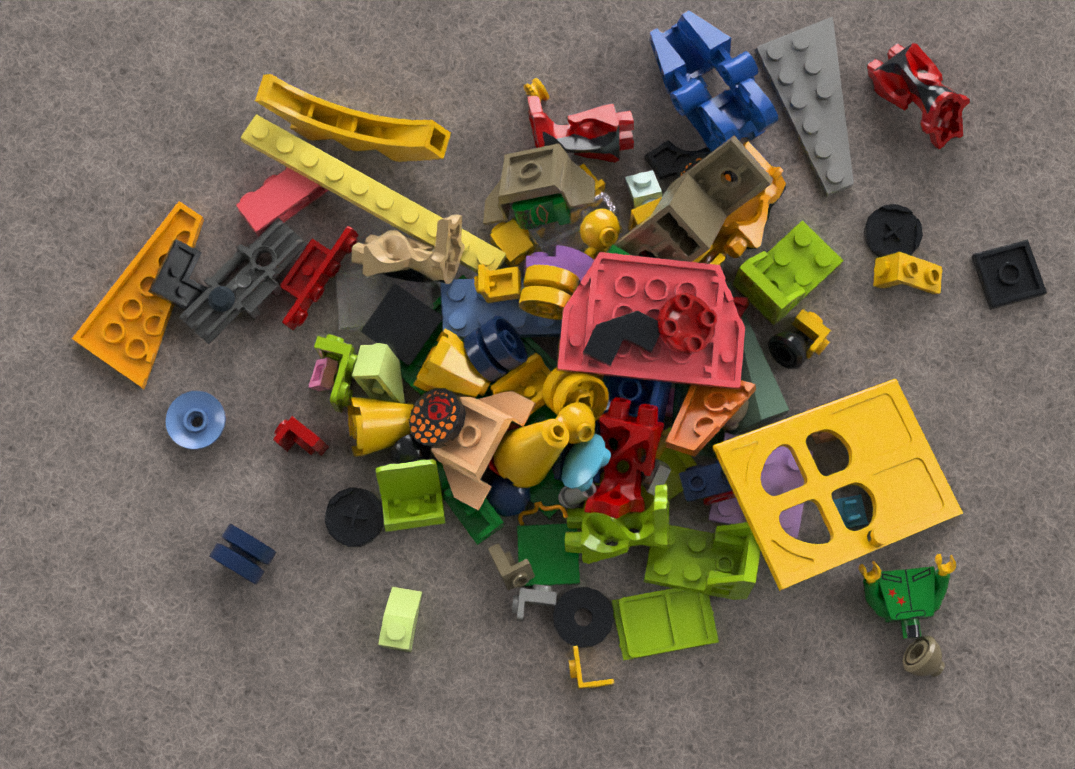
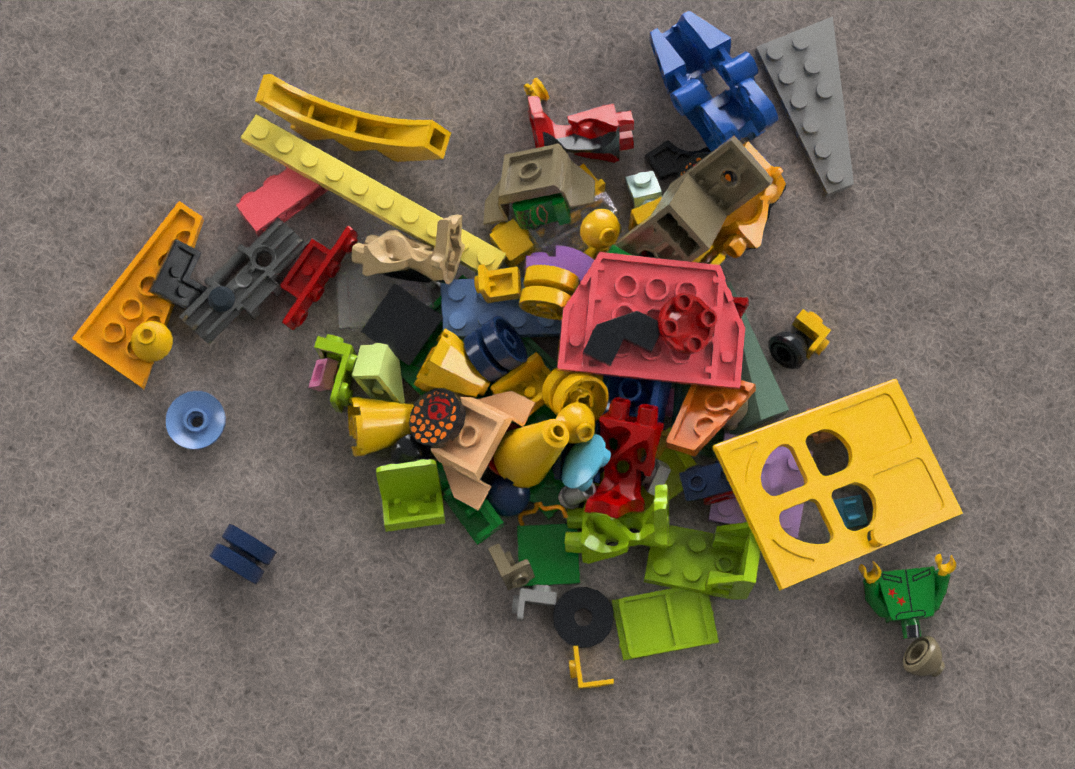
(151, 341): none -> yellow brick
(294, 432): red bracket -> none
(354, 517): black tile -> none
(400, 619): yellowish green slope -> none
(787, 272): lime bracket -> none
(893, 230): black tile -> none
(902, 83): red hips -> none
(907, 270): yellow bracket -> none
(1009, 274): black tile -> none

